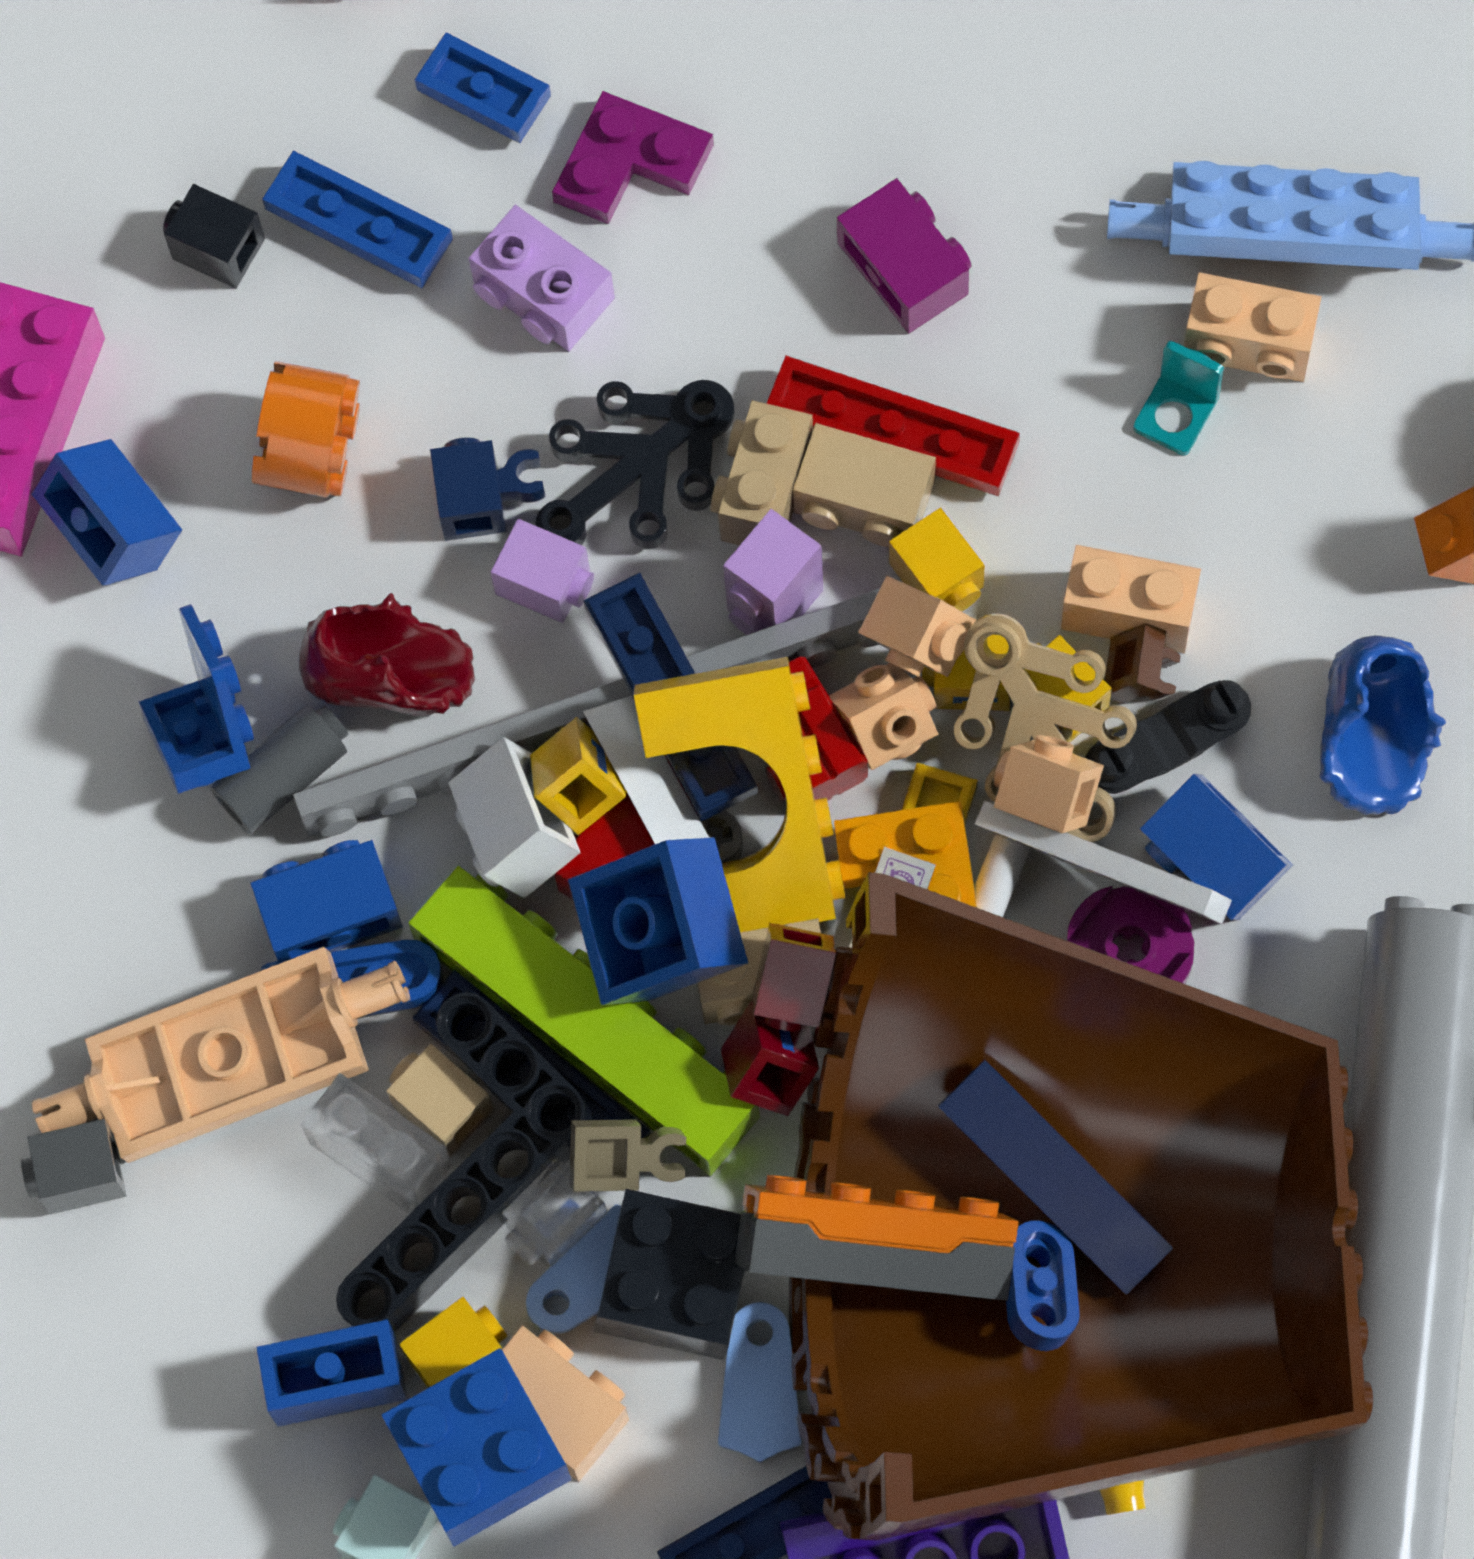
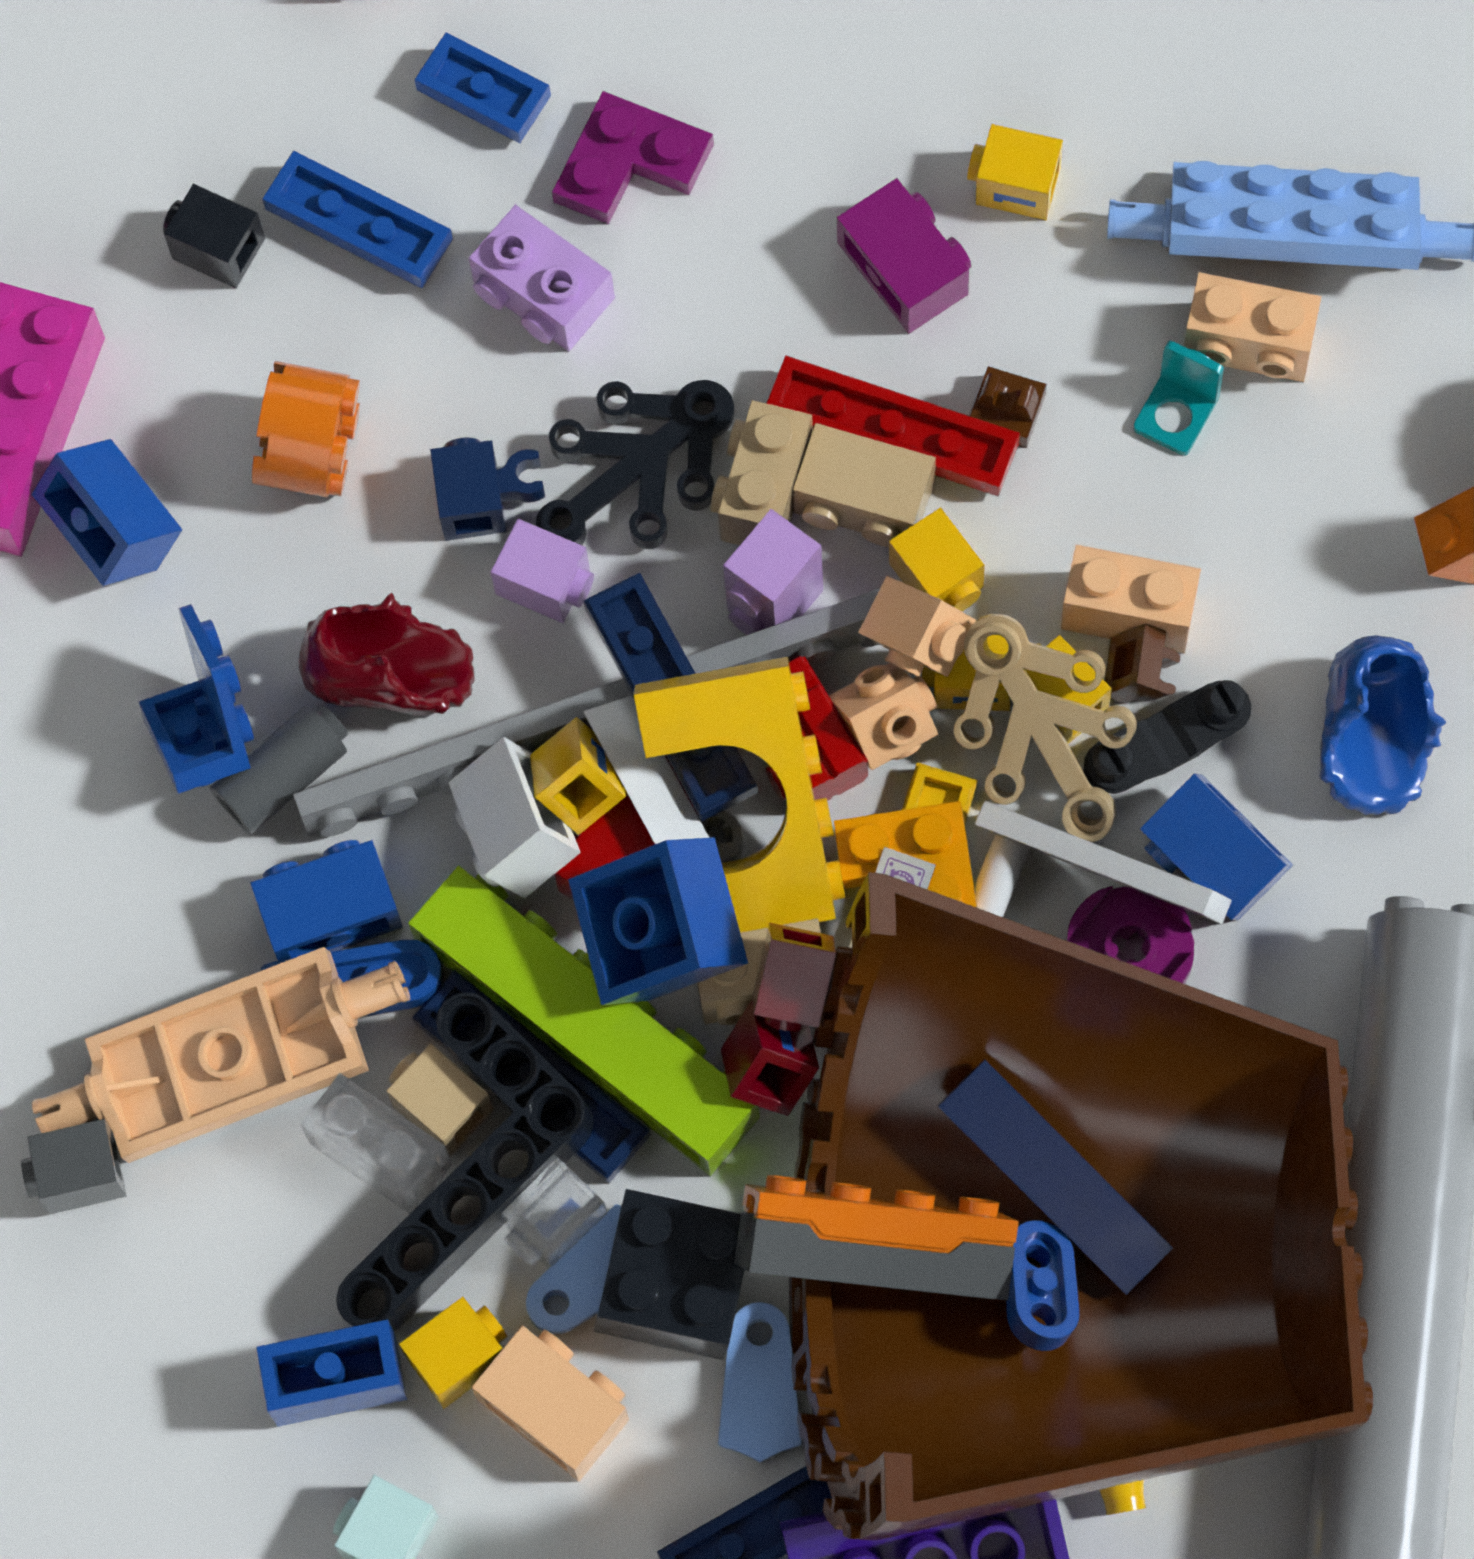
(477, 1447): blue brick -> none
(612, 1155): dark tan plate -> none
(1009, 402): none -> reddish brown tile
(1016, 171): none -> yellow brick
(1047, 783): light nougat brick -> none

